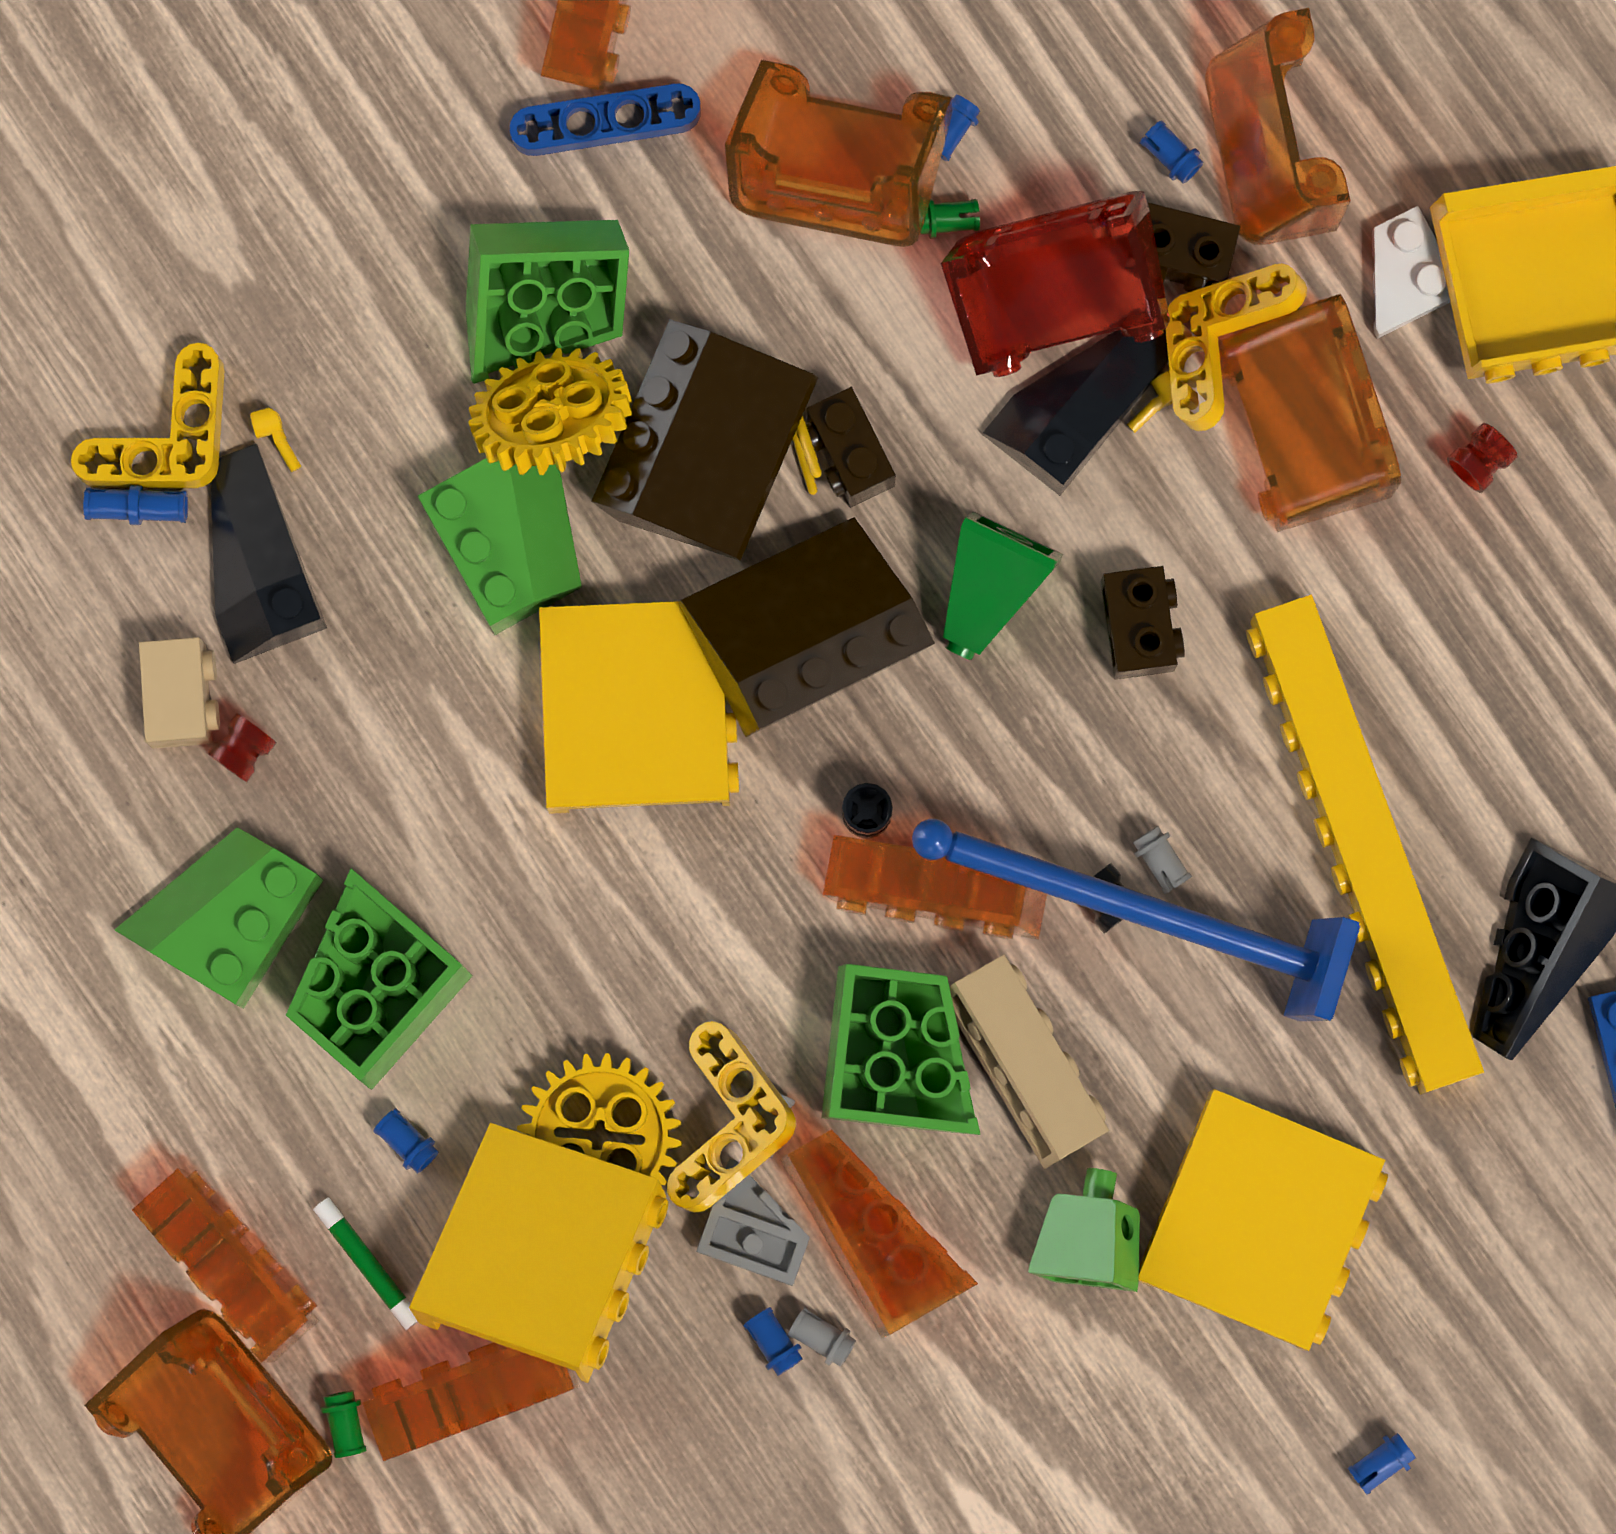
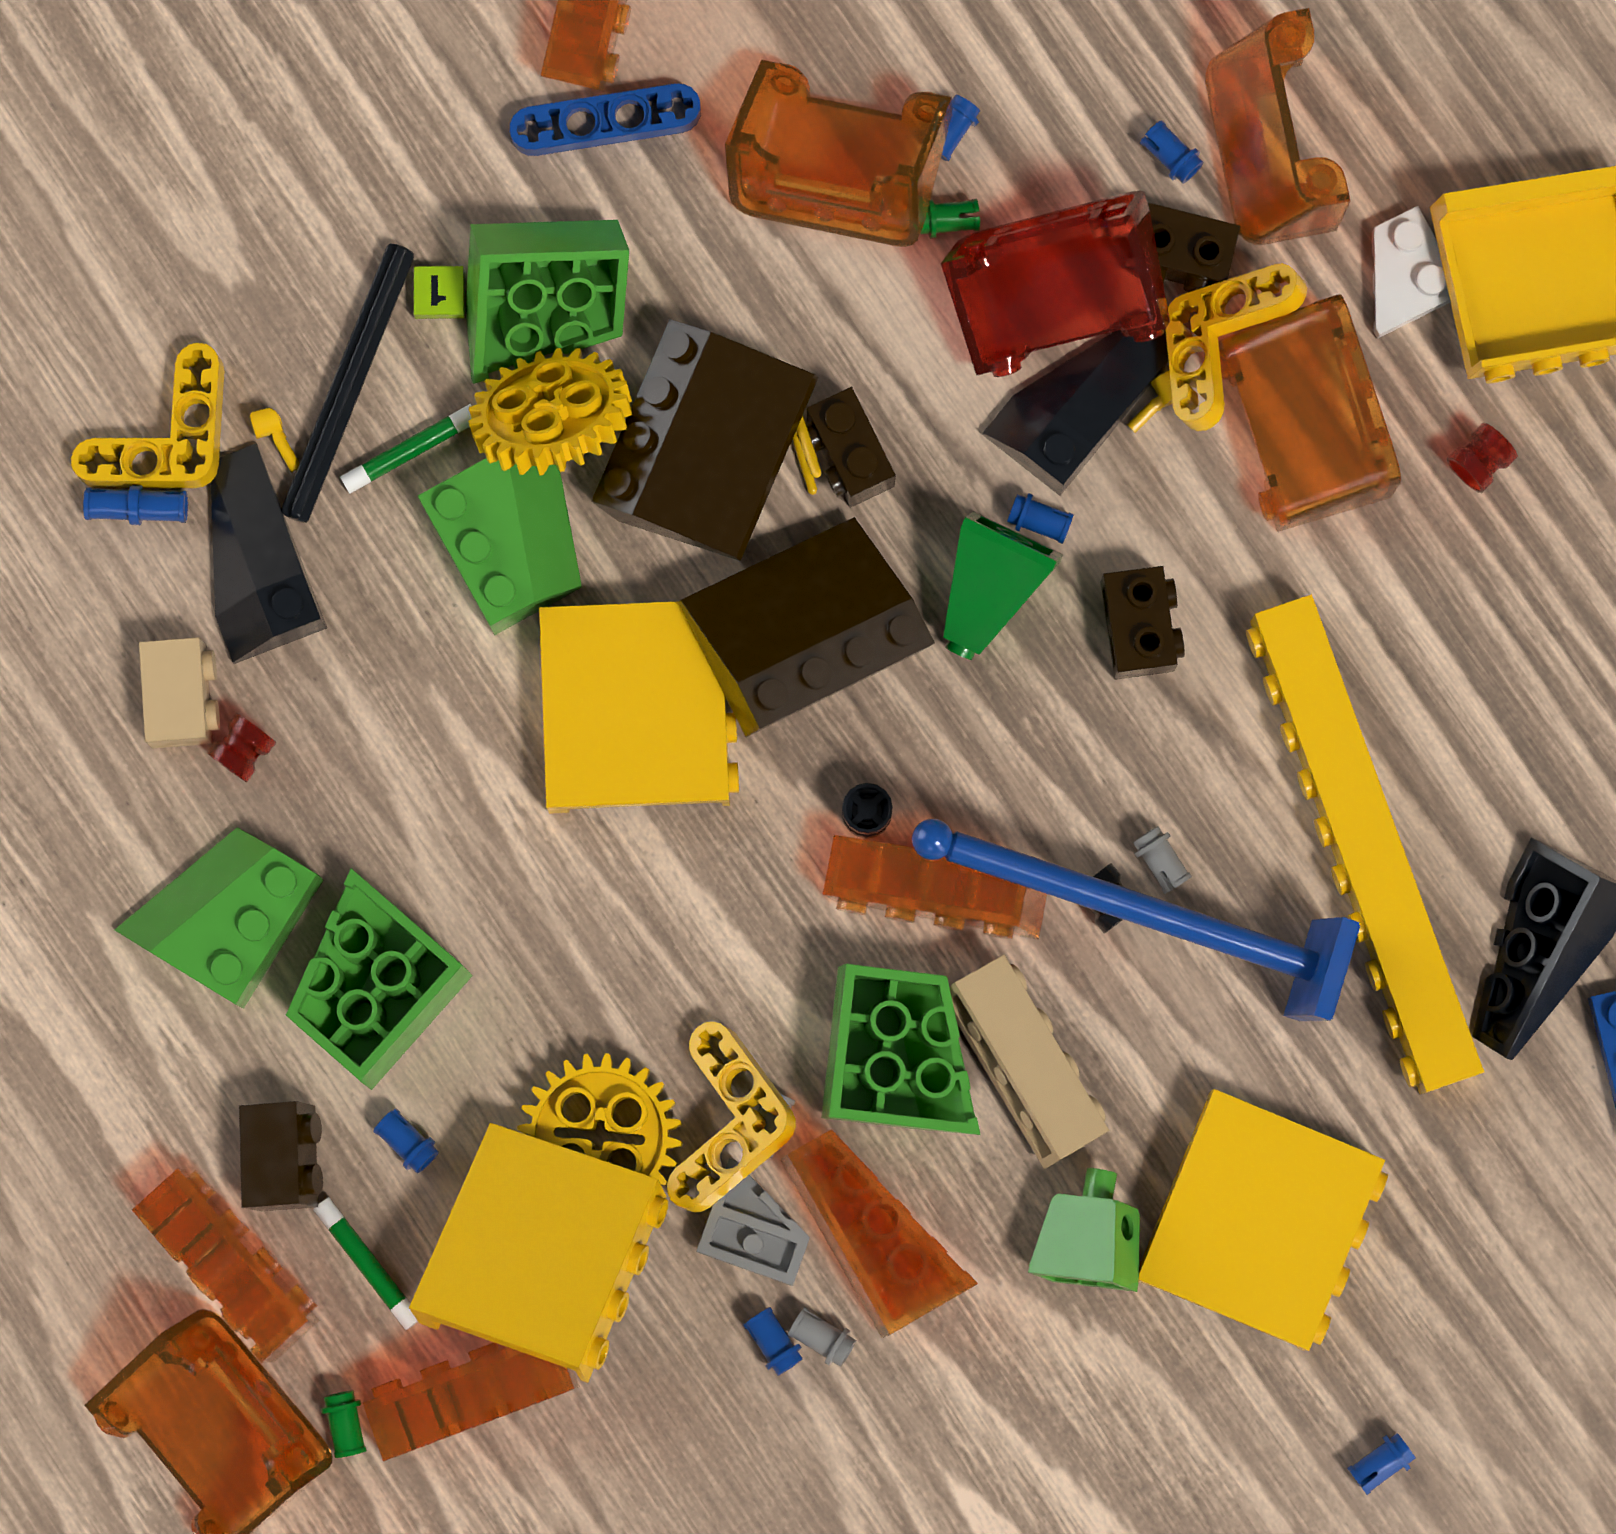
(279, 1156): none -> dark brown brick
(347, 383): none -> black axle
(407, 450): none -> green bar
(439, 292): none -> lime tile
(1039, 518): none -> blue pin

